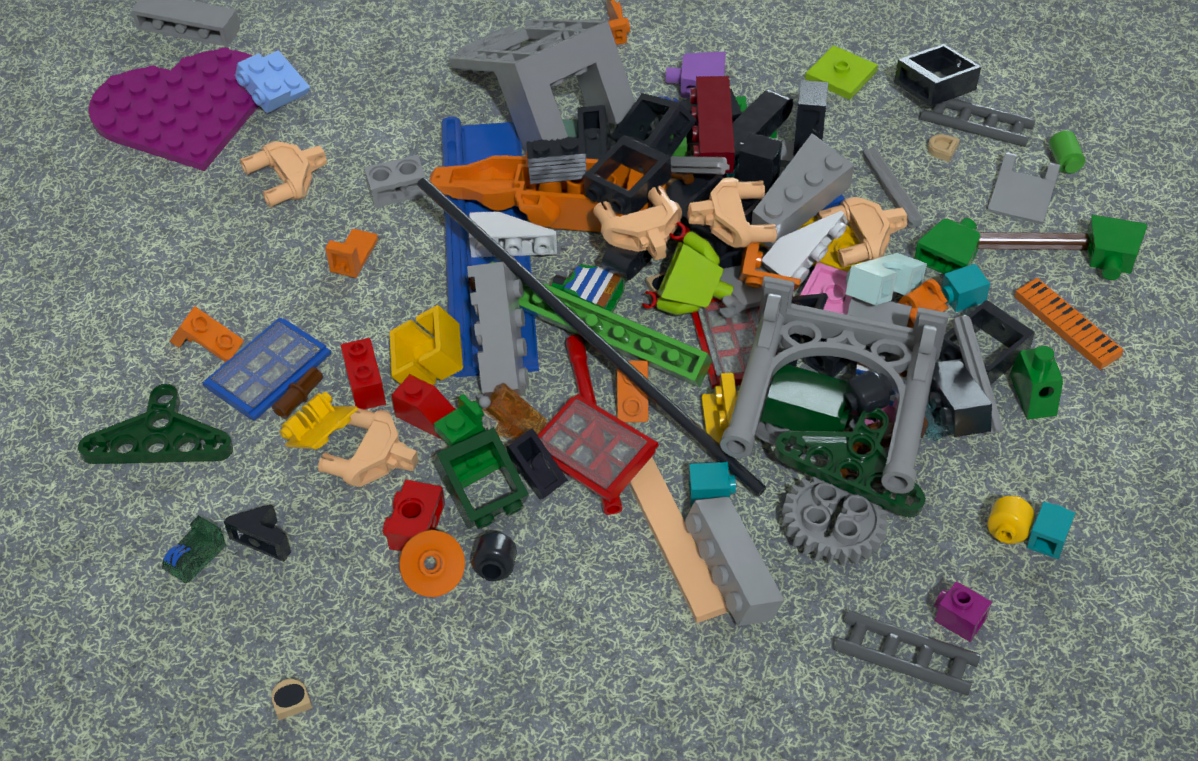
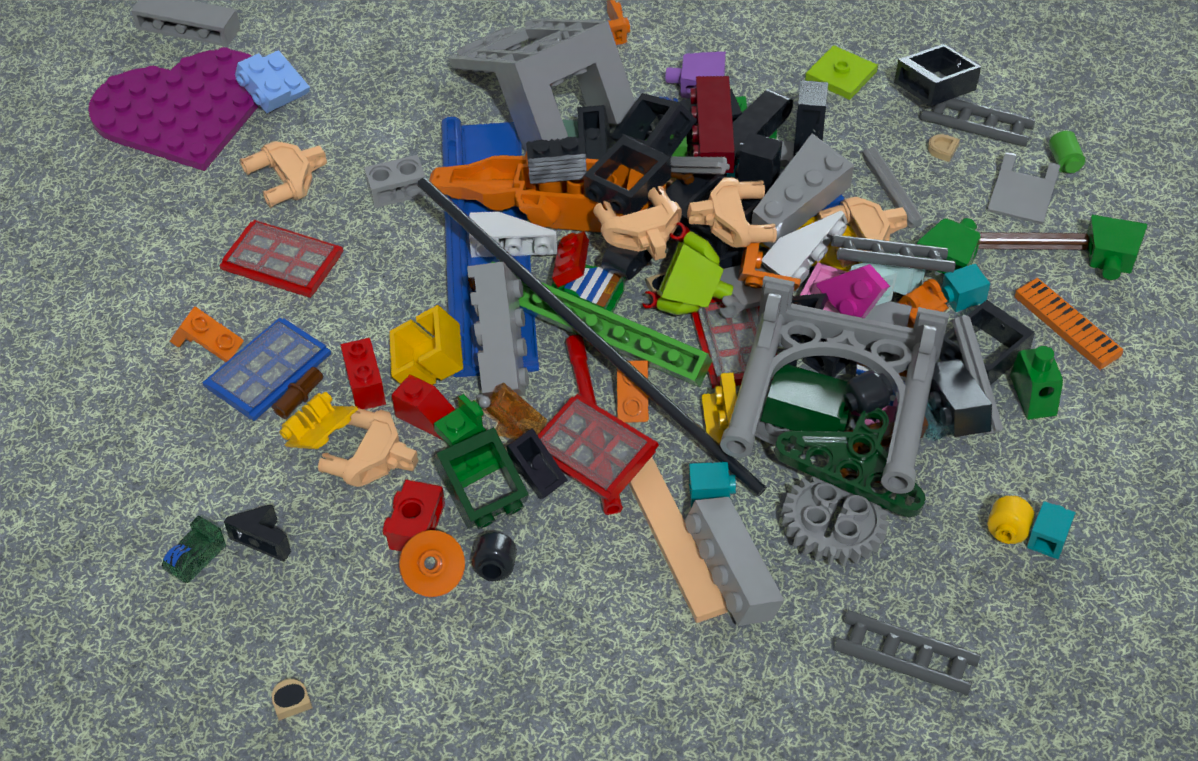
(142, 435): dark green beam -> none
(281, 258): none -> clear piece
(351, 255): orange bracket -> none
(570, 258): none -> red plate
(855, 290): none -> dark pink wing
(880, 252): none -> dark grey bar
(962, 610): magenta brick -> none

